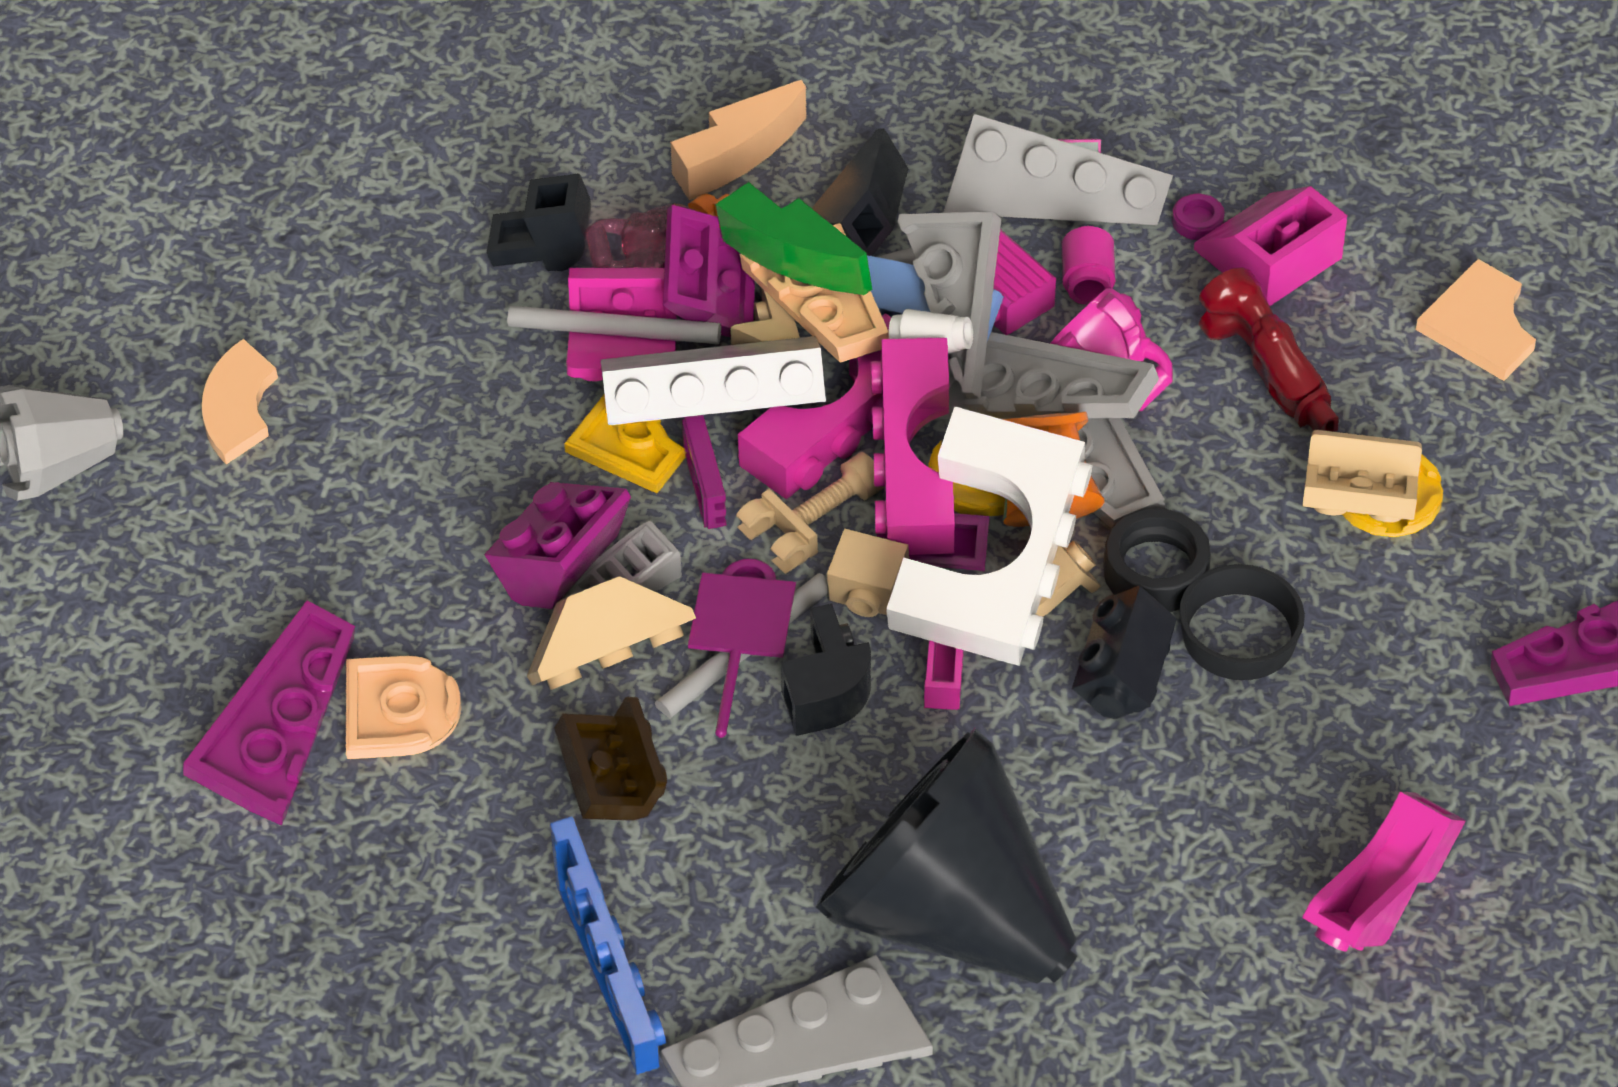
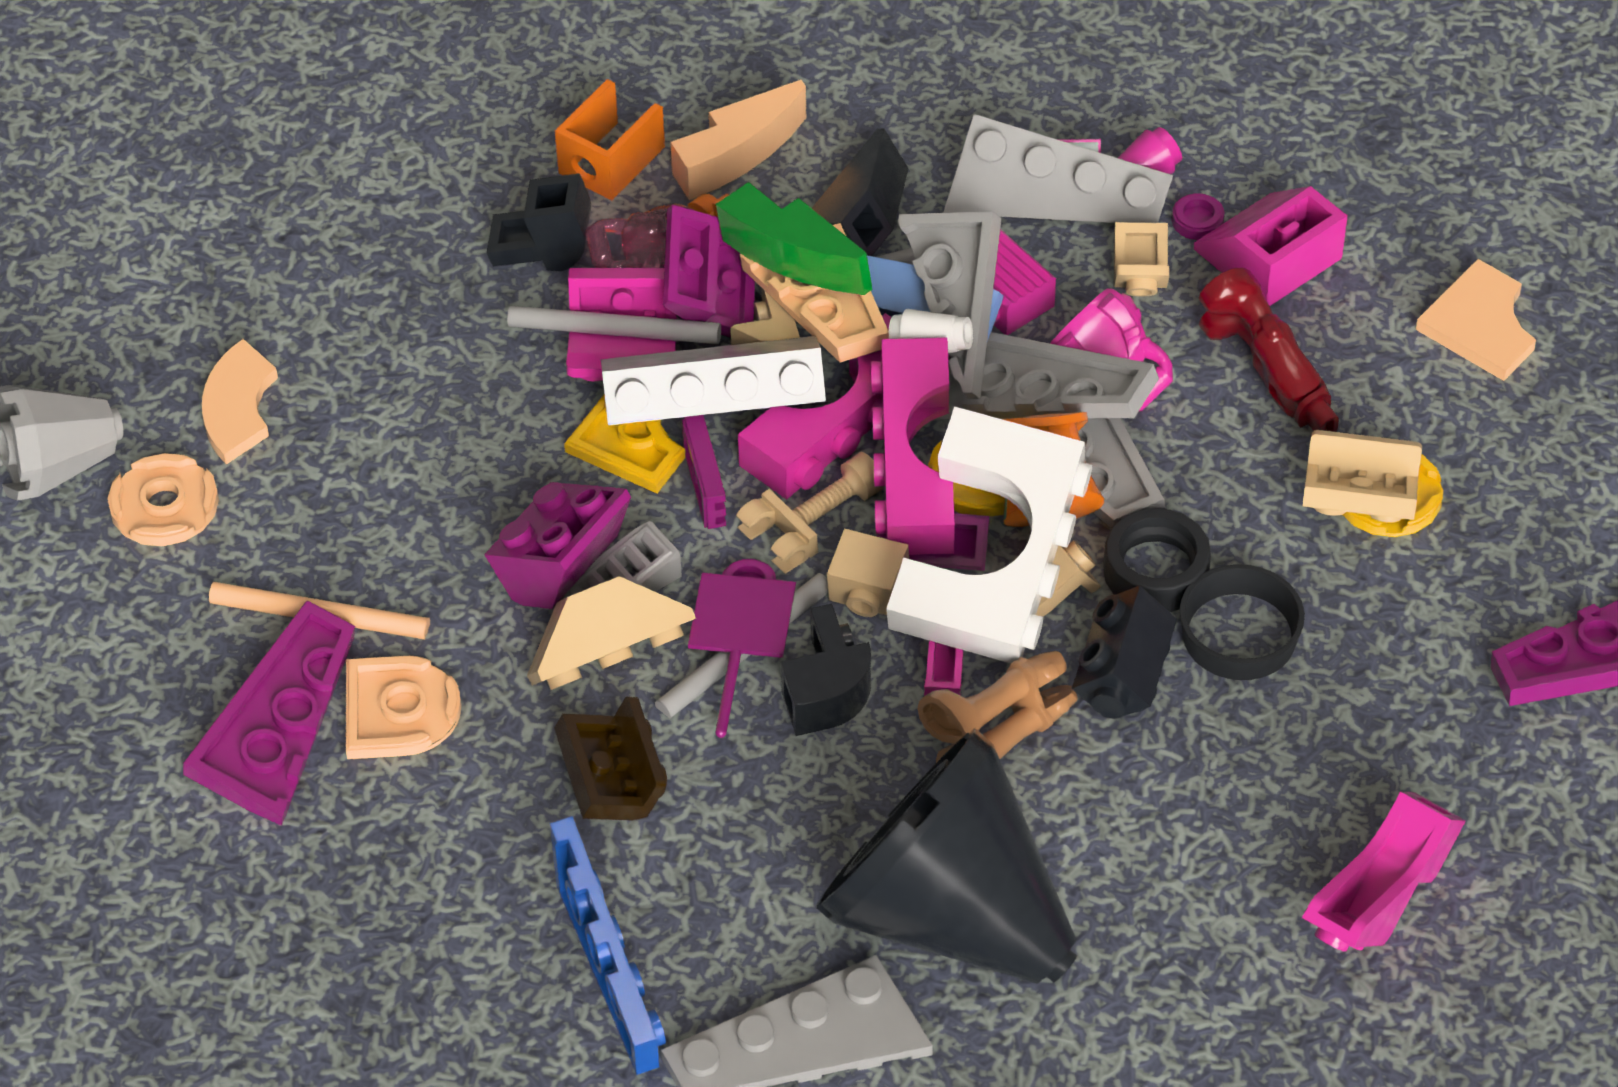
(169, 523): none -> light nougat tile
(289, 605): none -> light nougat bar
(625, 159): none -> orange piece
(952, 716): none -> medium nougat piece
(1087, 263): dark pink brick -> none
(1141, 257): none -> tan bracket
(1154, 150): none -> dark pink cone

